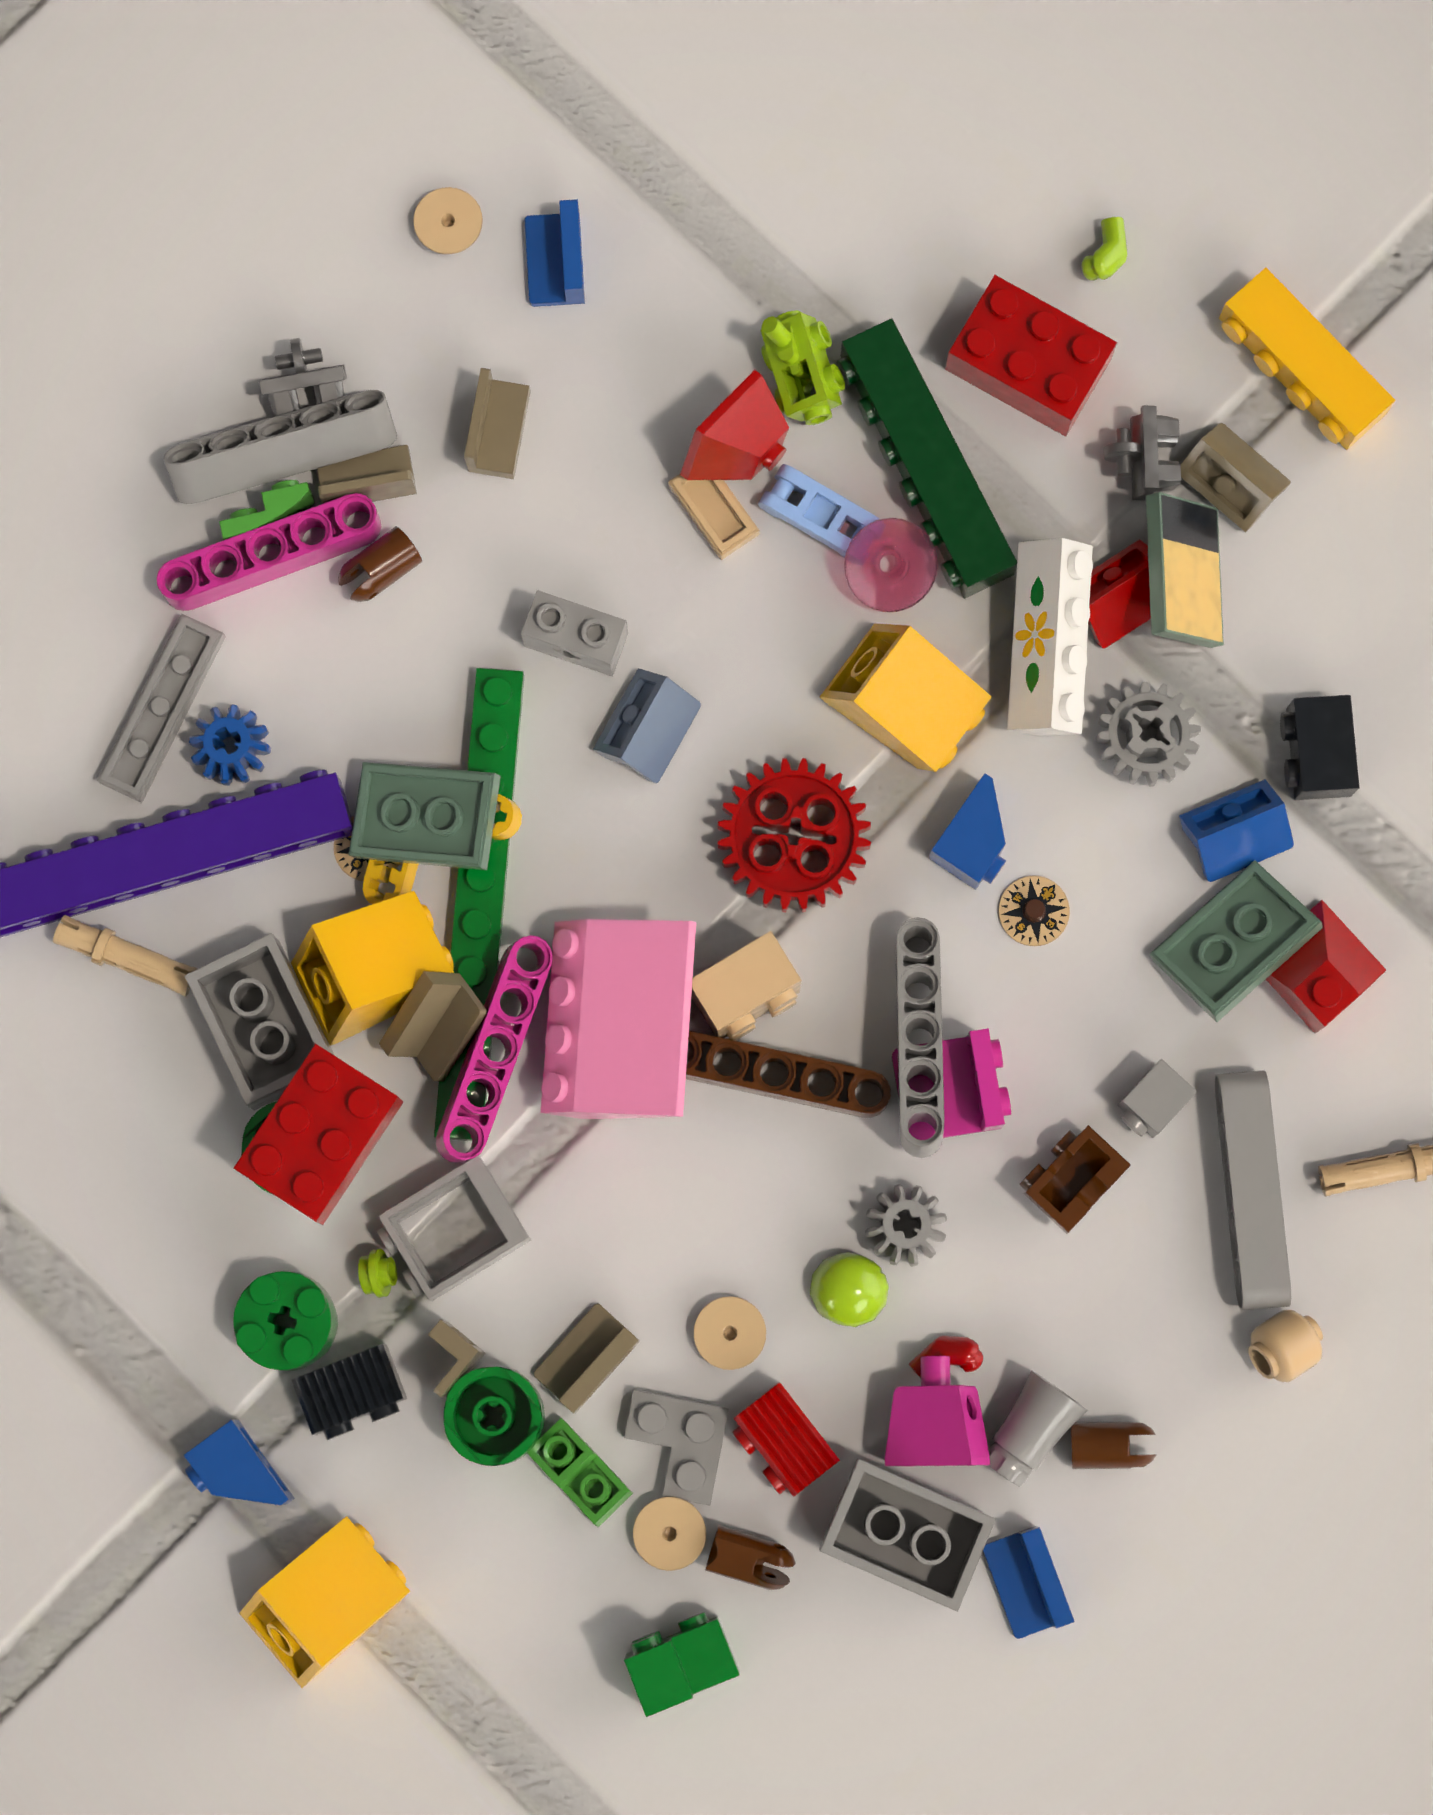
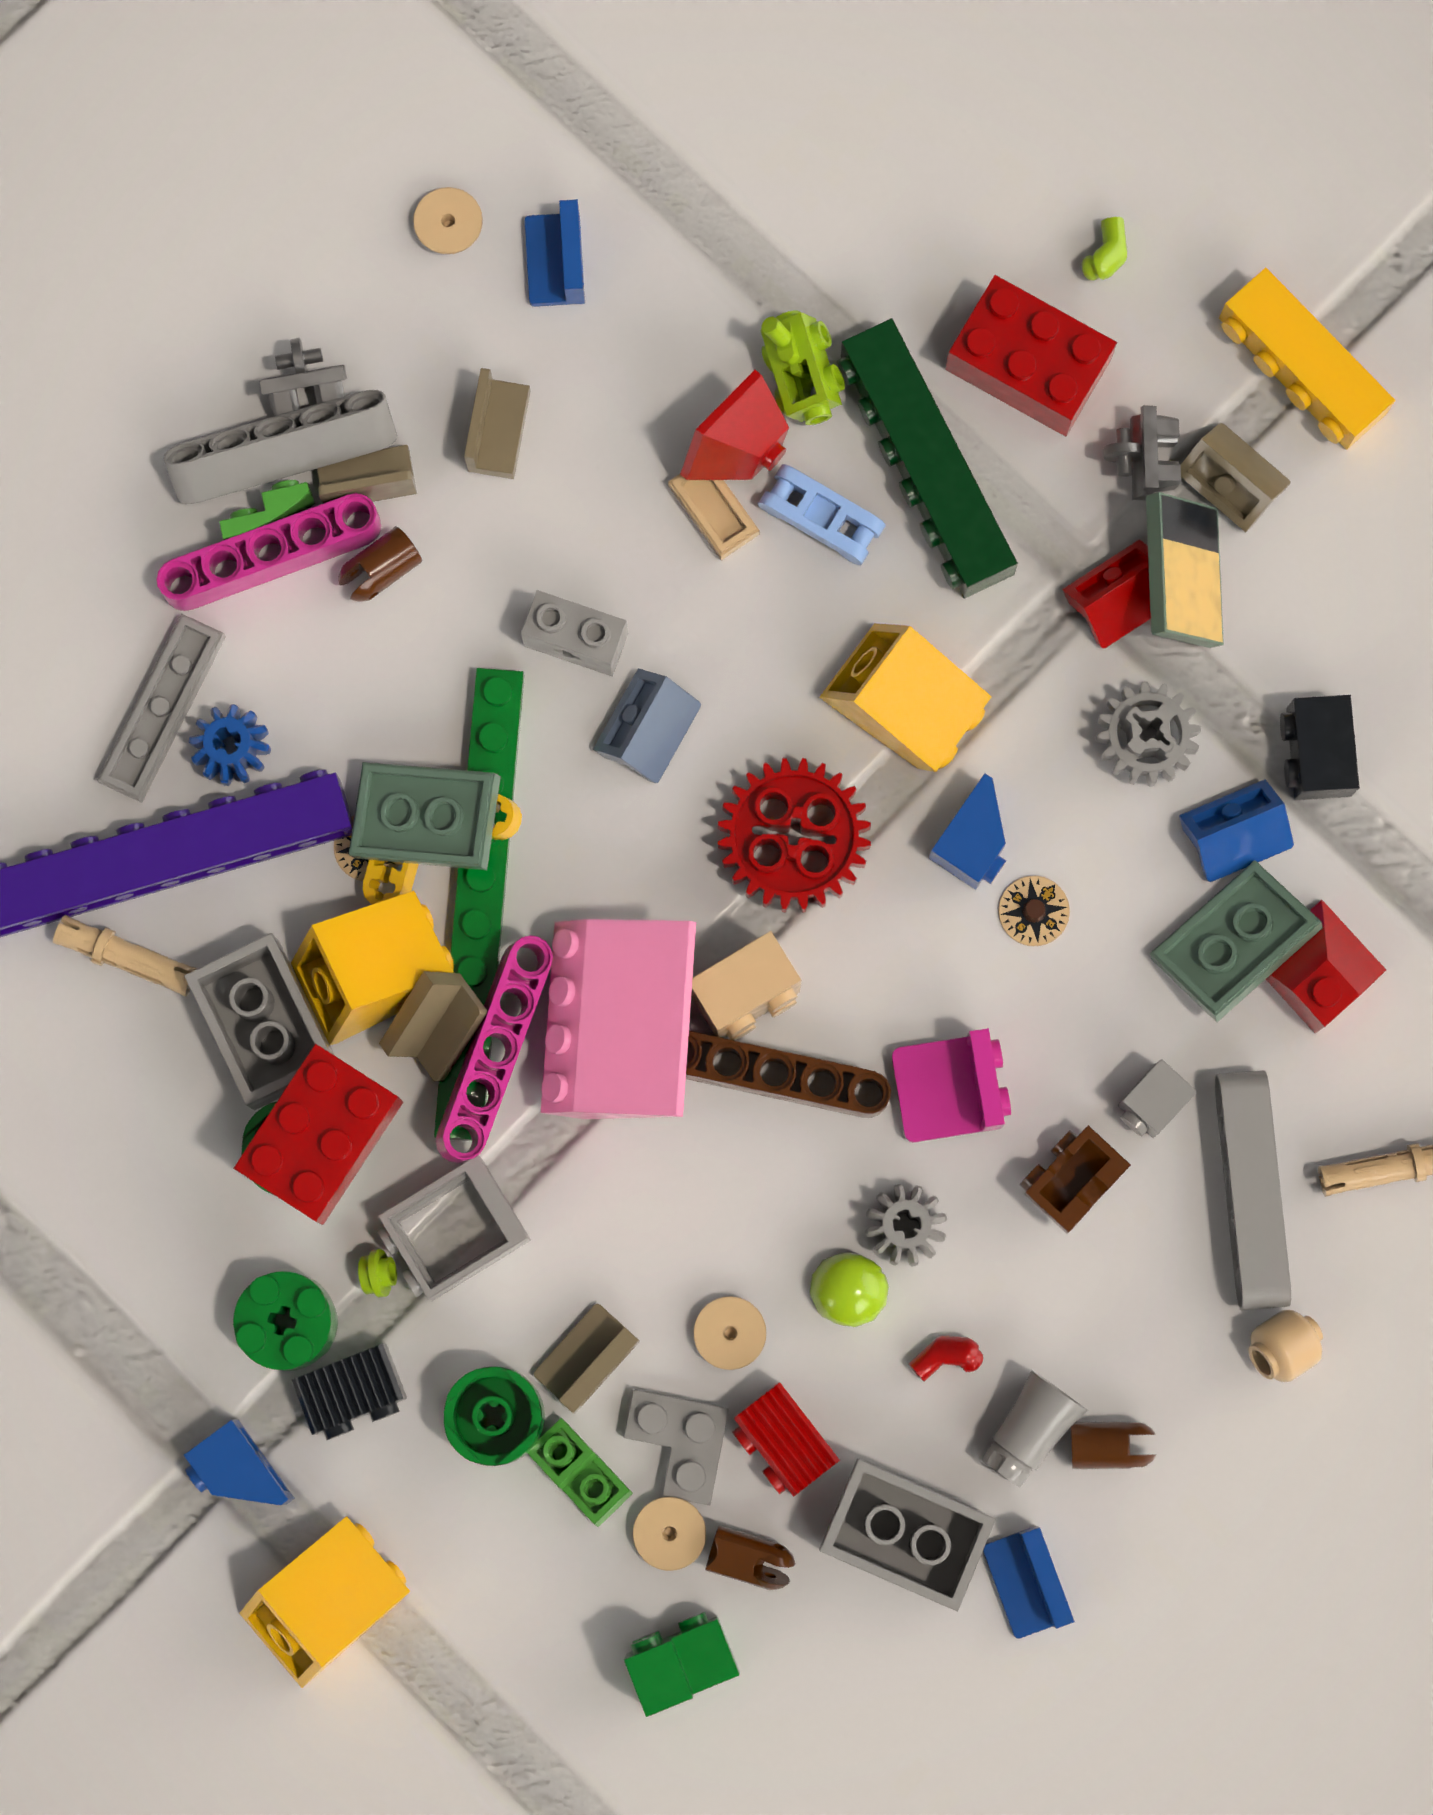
(461, 1348): dark tan panel -> none
(913, 569): clear pink dish -> none
(919, 1014): light grey beam -> none
(936, 1421): dark pink torso -> none
(1050, 637): white brick -> none

